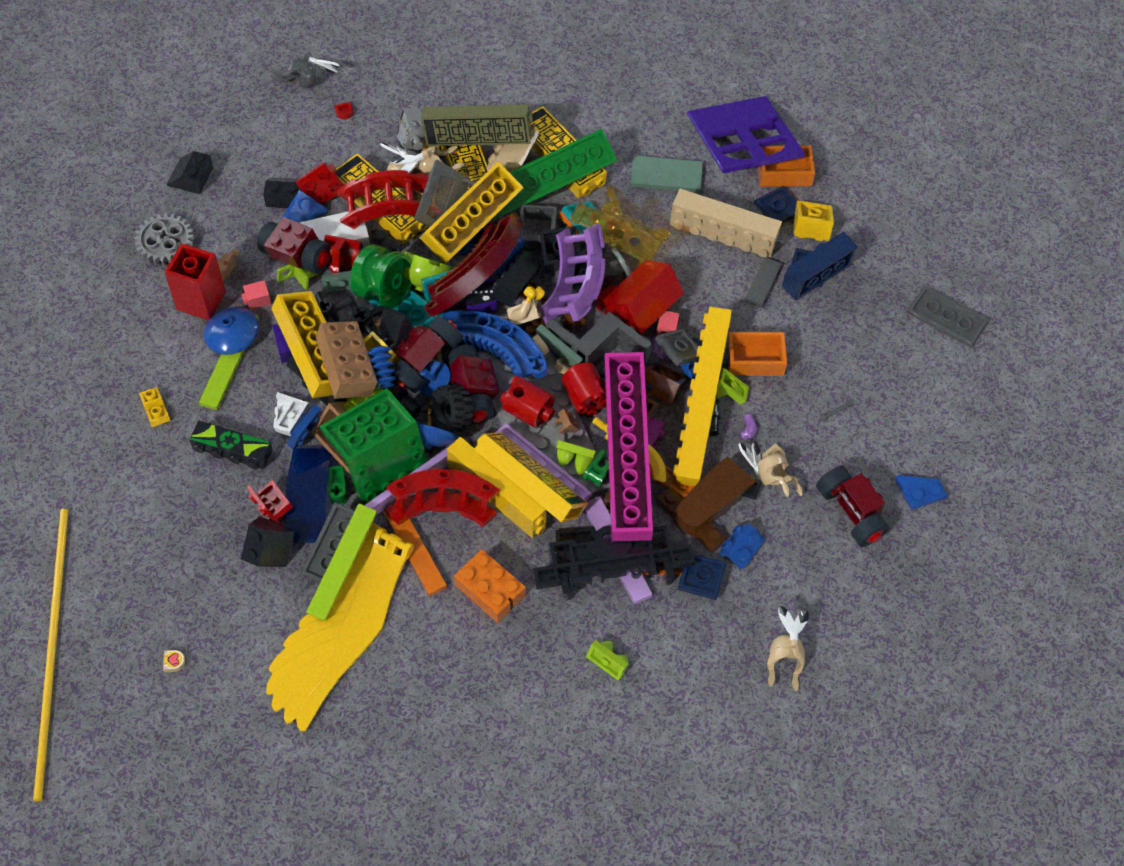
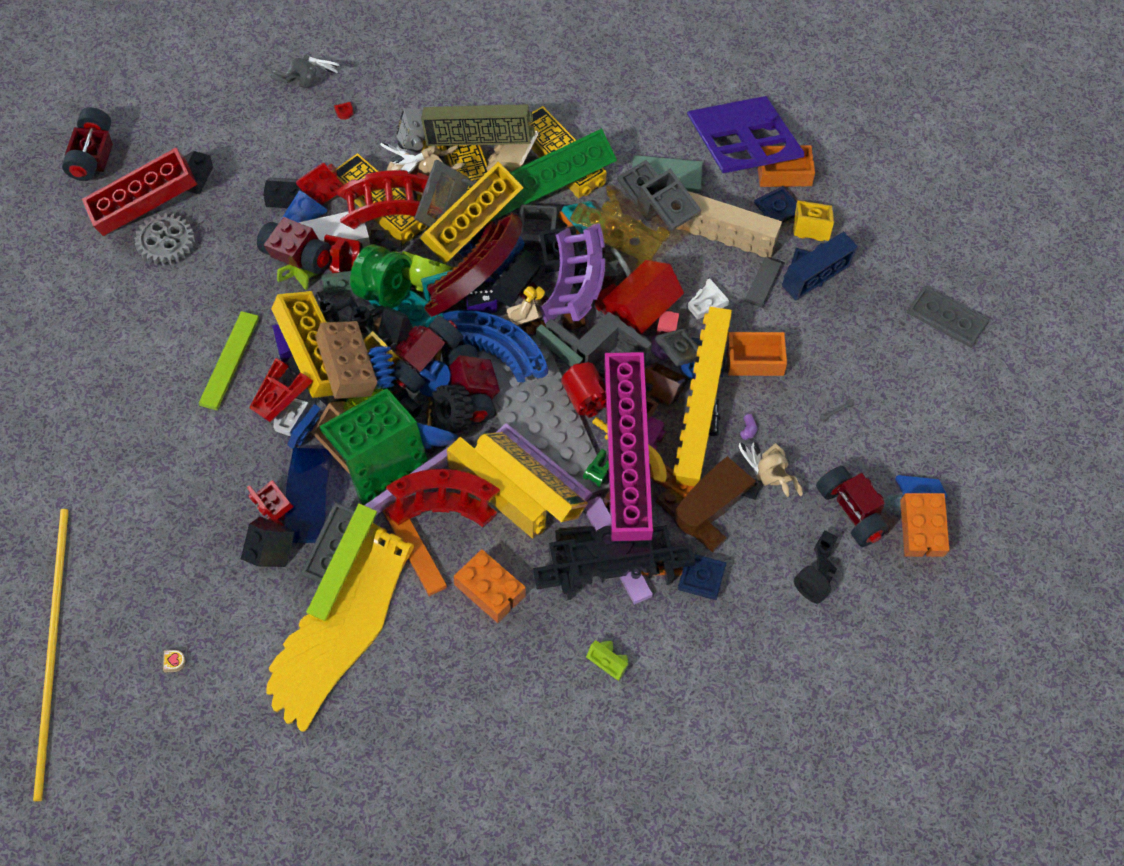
(88, 145): none -> brick
(139, 191): none -> red brick
(154, 407): yellow slope -> none
(195, 281): red brick -> none
(227, 263): medium nougat piece -> none
(230, 445): black brick -> none
(231, 330): blue dish -> none
(256, 295): coral brick -> none
(275, 396): none -> red wing
(337, 485): green piece -> none
(528, 402): red cylinder -> none
(541, 344): tan tile -> none
(561, 366): tan tile -> none
(568, 421): medium nougat tile -> none
(583, 455): lime tile -> none
(659, 194): none -> dark grey bracket
(706, 297): none -> white wing
(731, 386): lime slope -> none
(742, 545): blue bracket -> none
(788, 645): tan hair -> none
(812, 584): none -> black tyre
(824, 566): none -> black piece
(892, 504): none -> clear light blue tile
(924, 524): none -> orange piece

